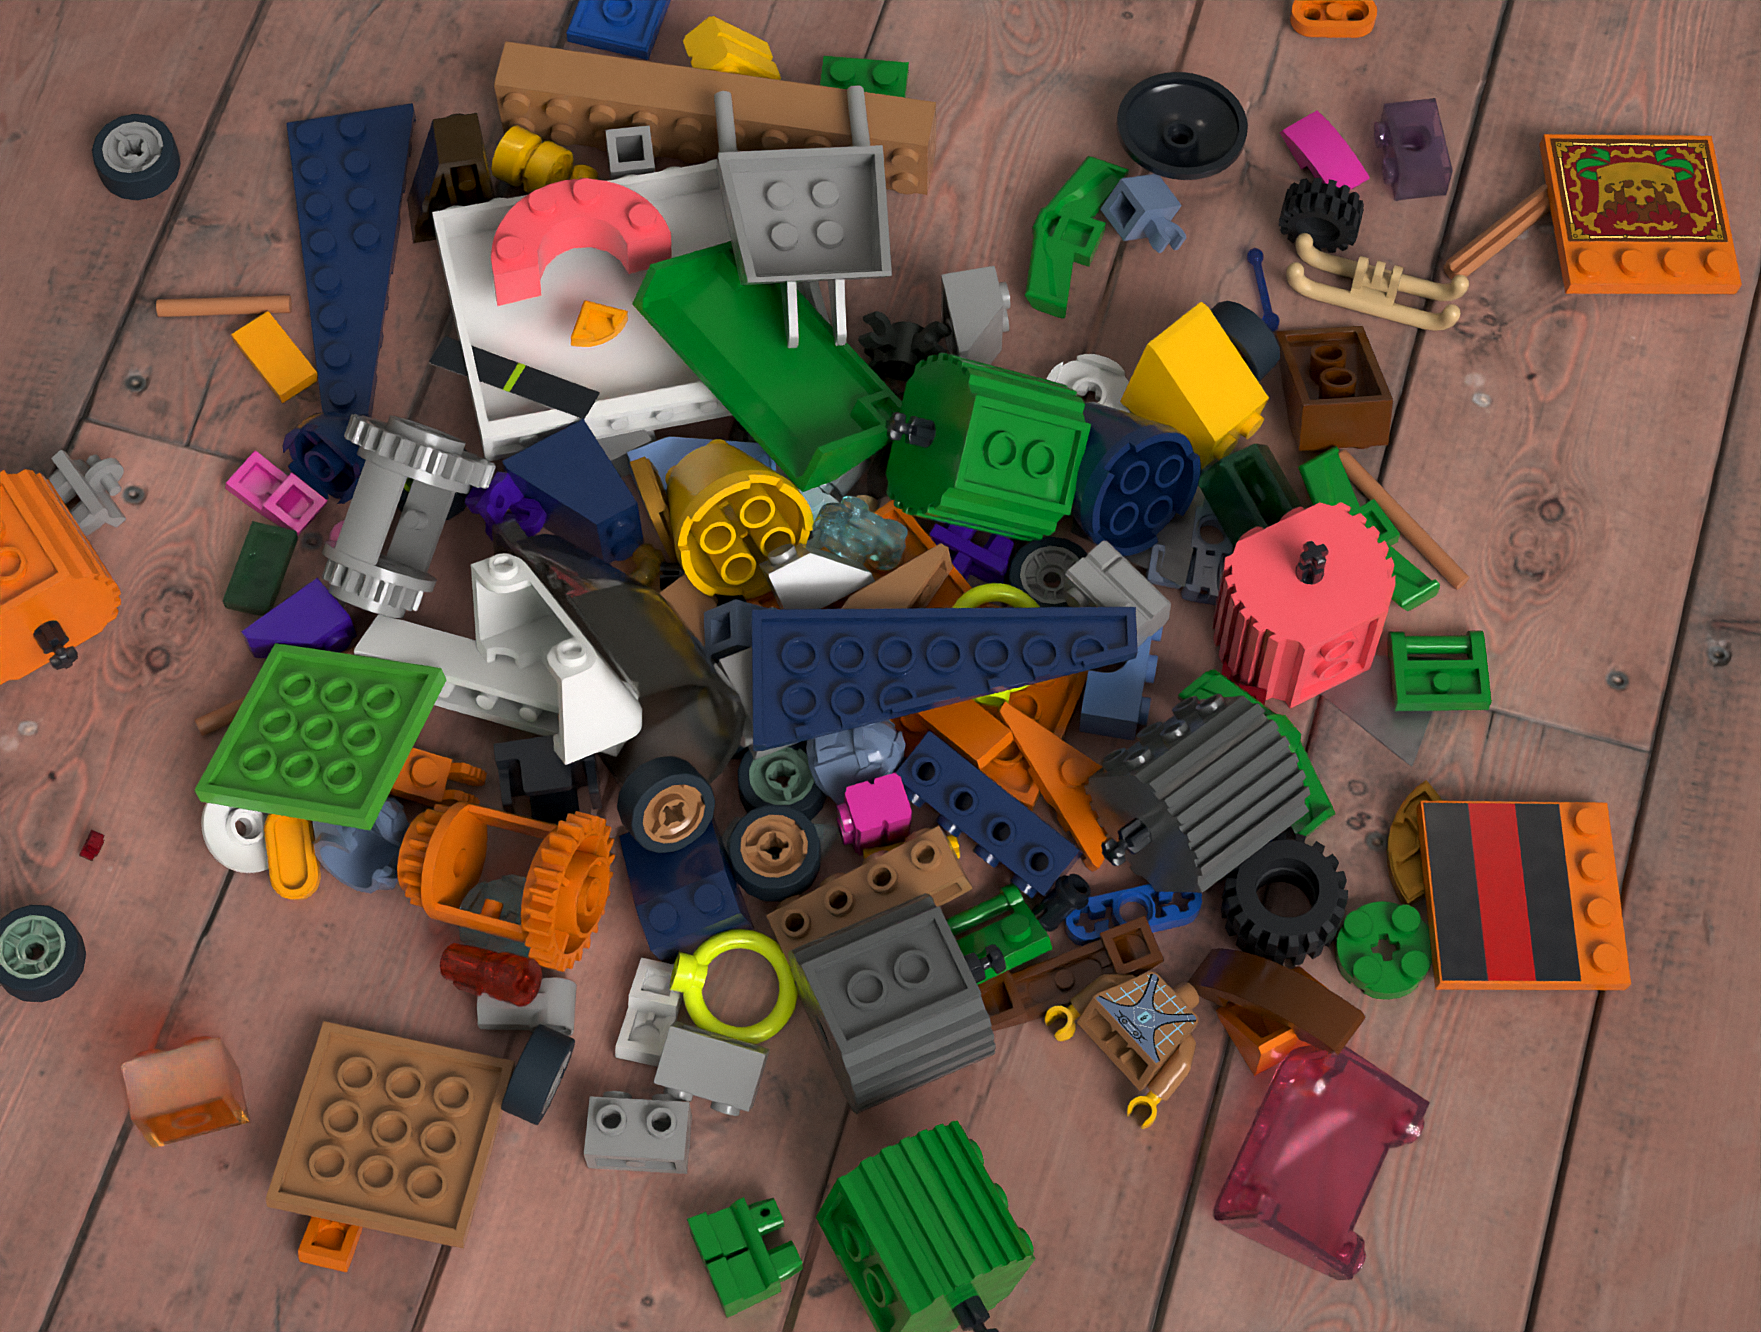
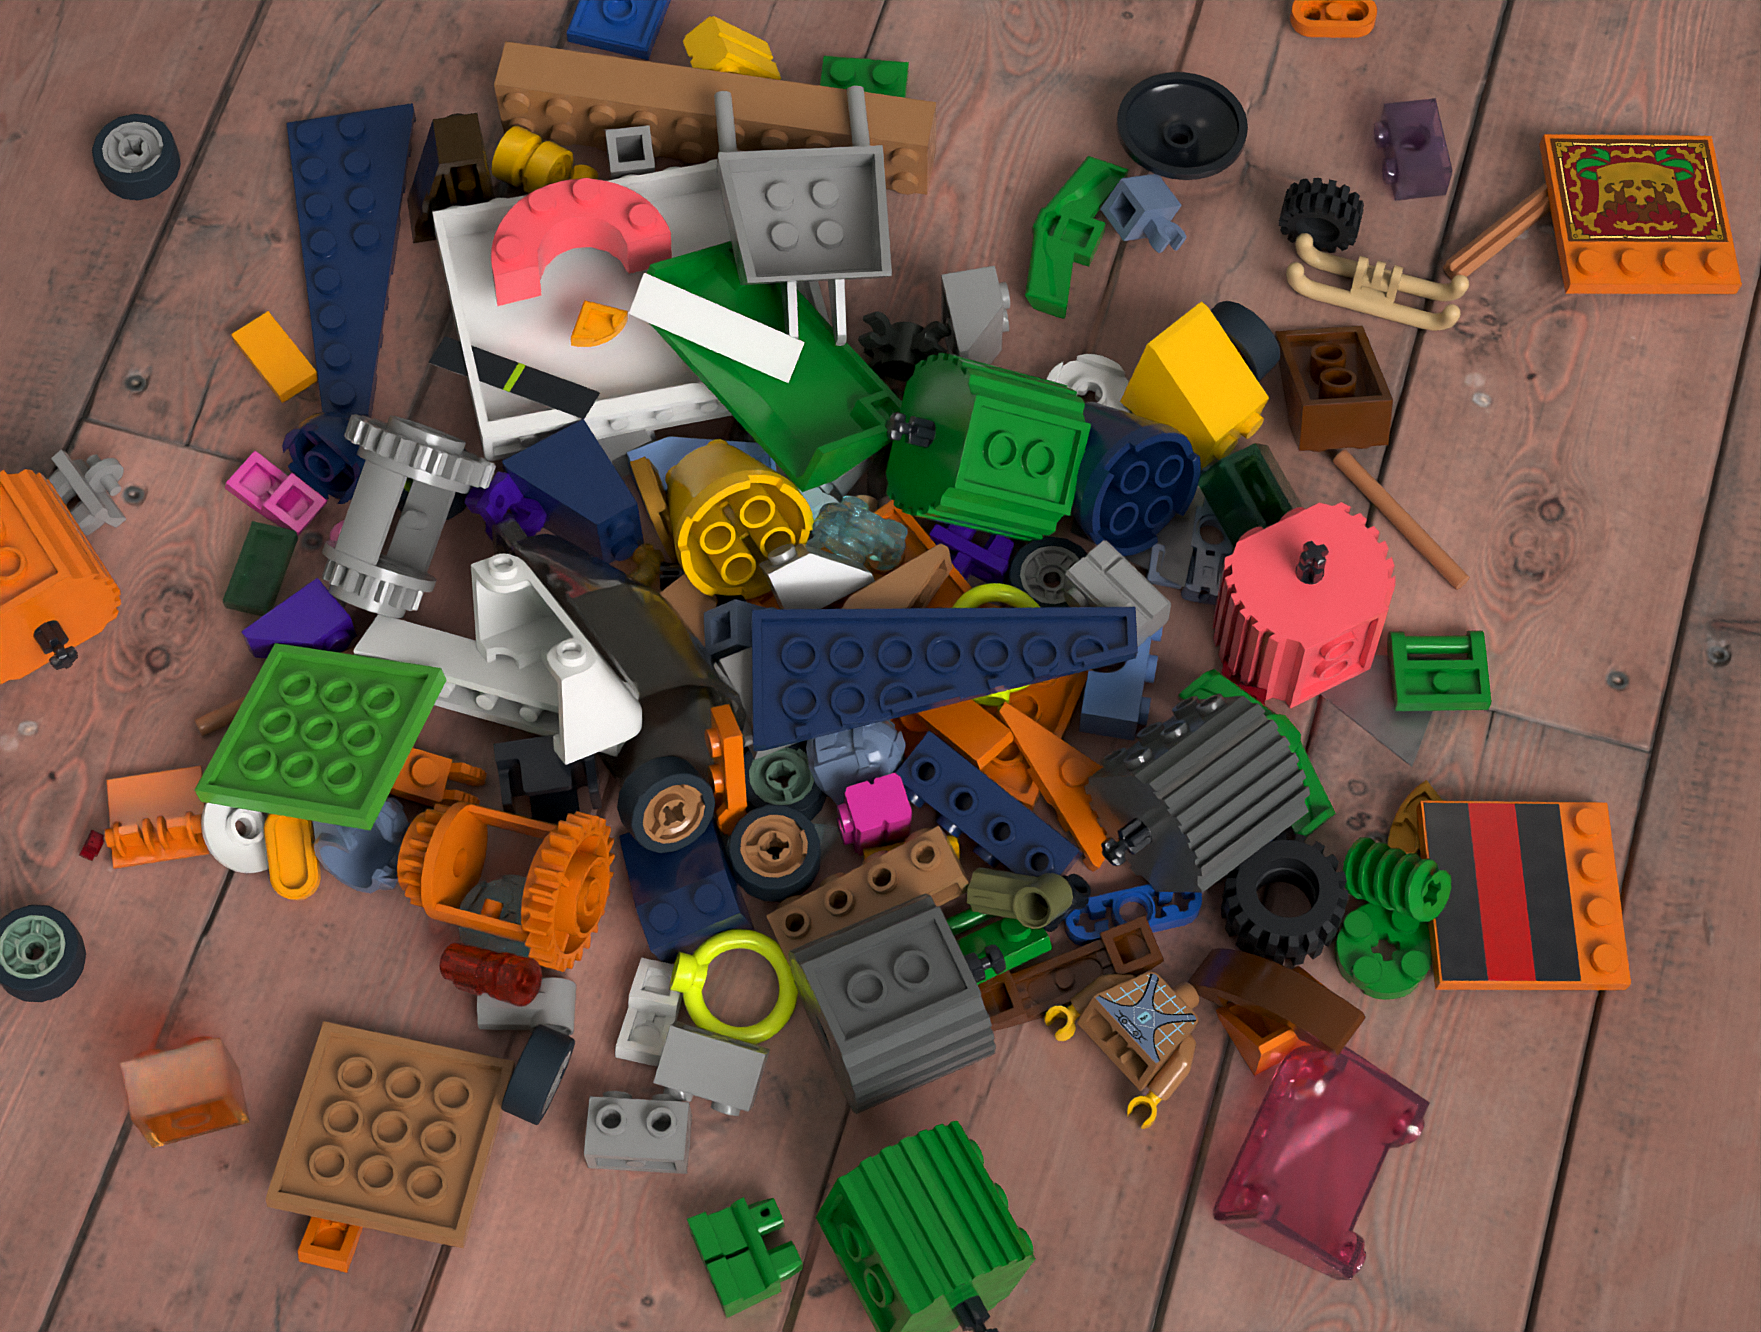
(155, 817): none -> orange hinge
(223, 306): nougat bar -> none
(716, 328): none -> white sticker
(728, 771): none -> orange hinge
(1017, 896): none -> olive piece
(1255, 257): clear blue hinge -> none
(1324, 151): dark pink slope -> none
(1330, 485): green plate -> none
(1396, 879): none -> green piece

